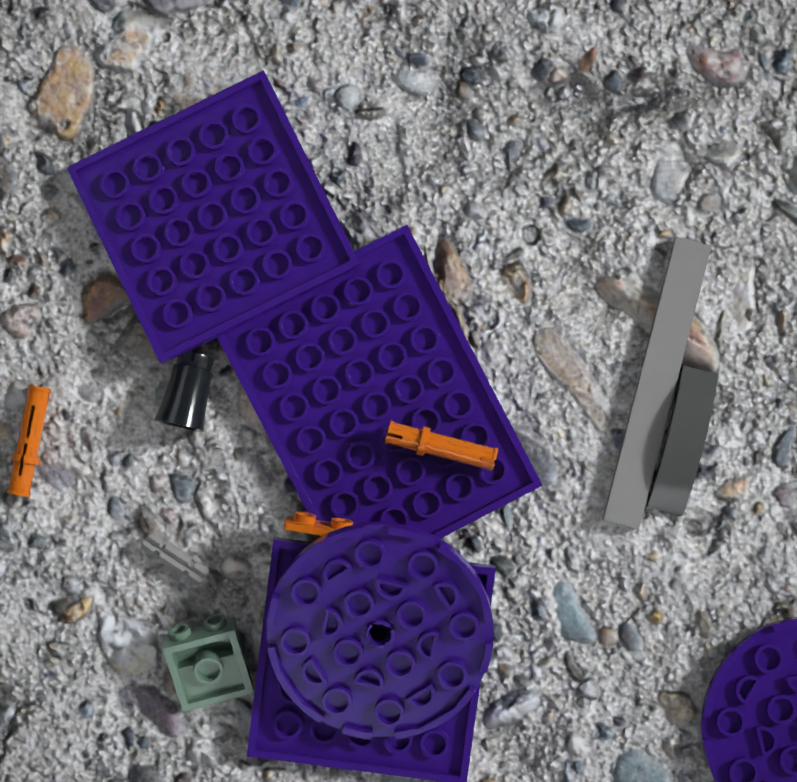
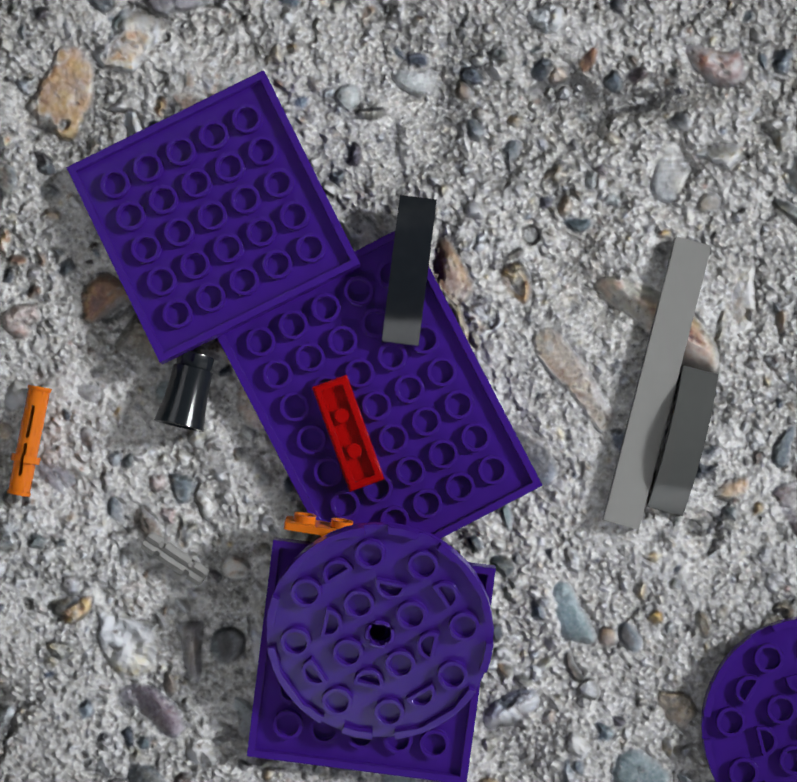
(207, 662): sand green plate -> none
(348, 433): none -> red tile
(409, 270): none -> black slope
(440, 445): orange pin -> none

